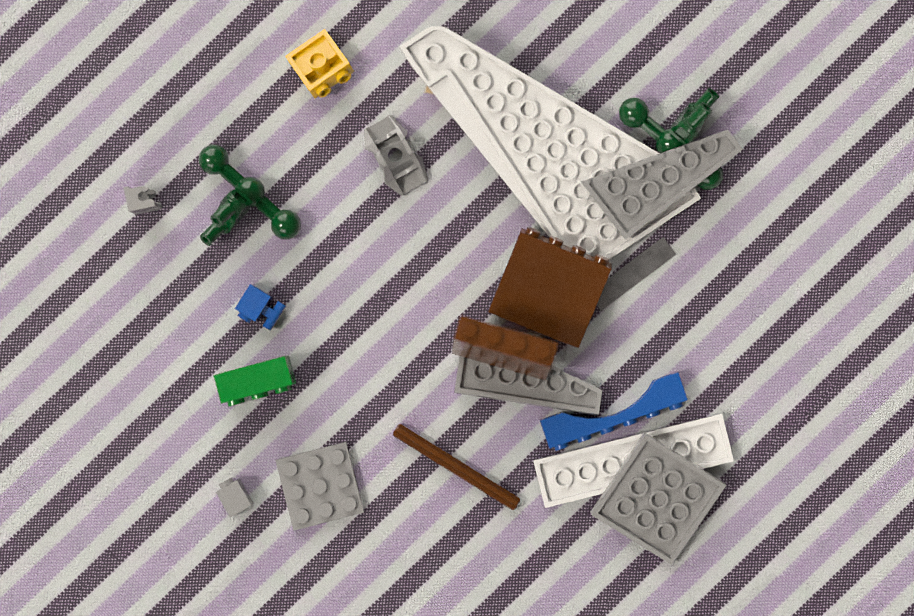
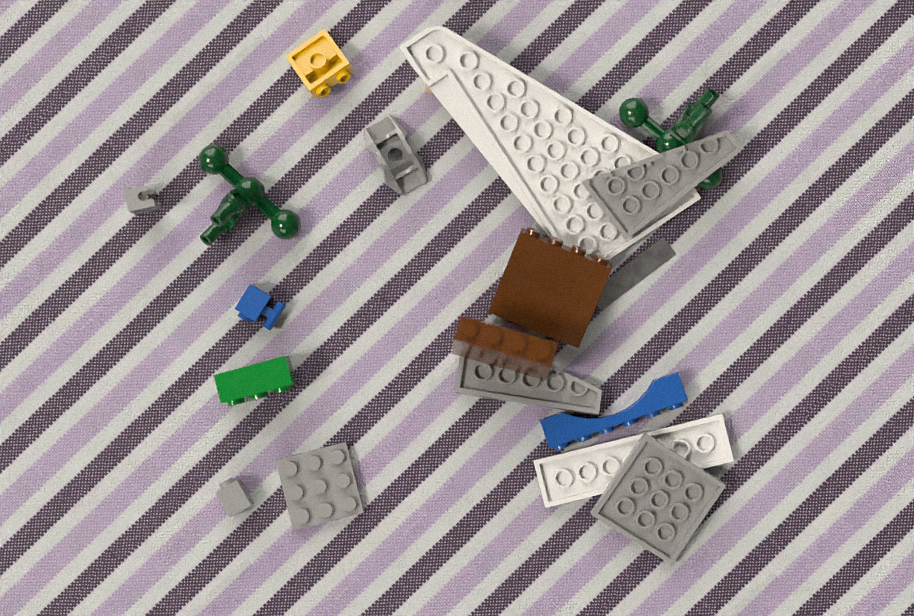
(456, 467): reddish brown axle -> none

